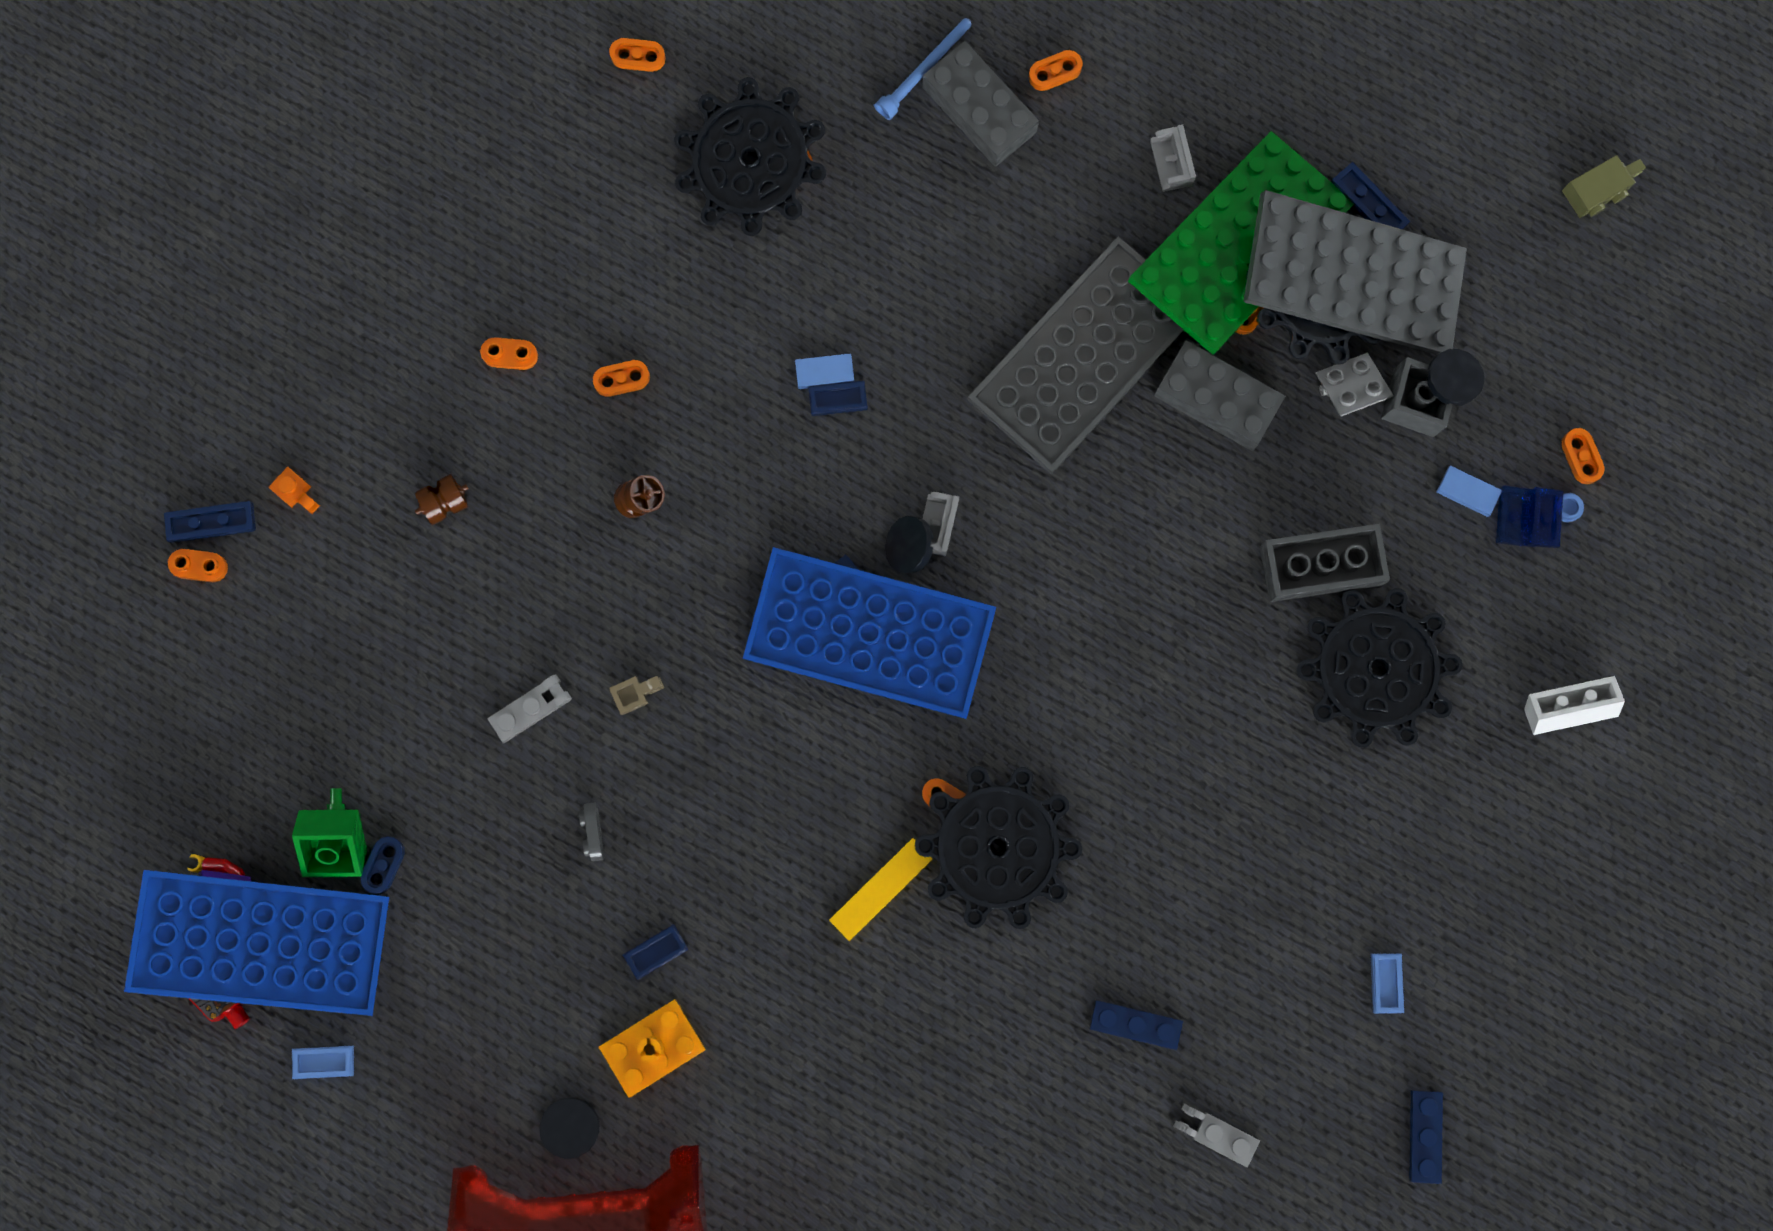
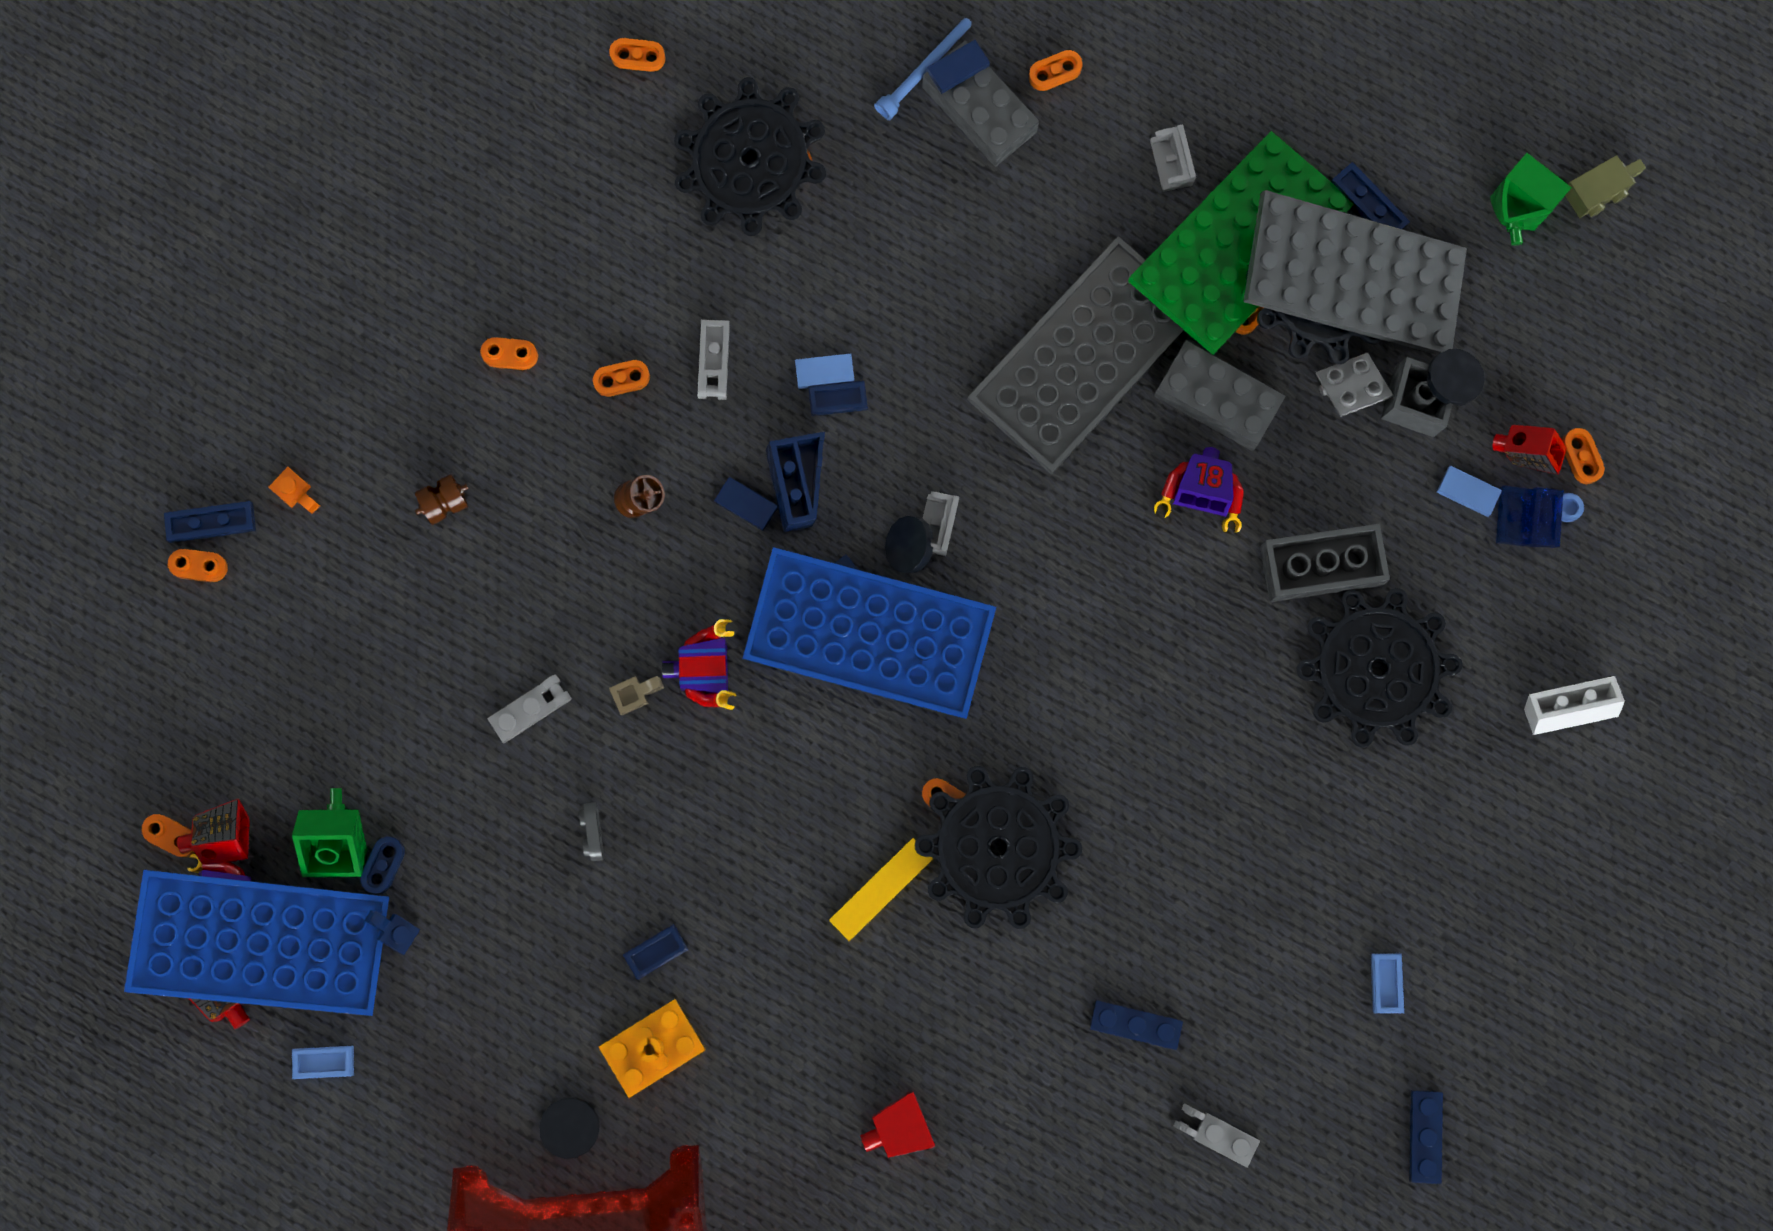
(168, 833): none -> orange plate
(218, 834): none -> torso
(396, 931): none -> dark blue plate
(703, 666): none -> torso
(713, 358): none -> light grey plate
(746, 504): none -> dark blue tile
(795, 475): none -> dark blue wedge
(899, 1128): none -> red torso
(958, 66): none -> dark blue tile
(1206, 486): none -> torso
(1527, 197): none -> green piece
(1532, 447): none -> red torso

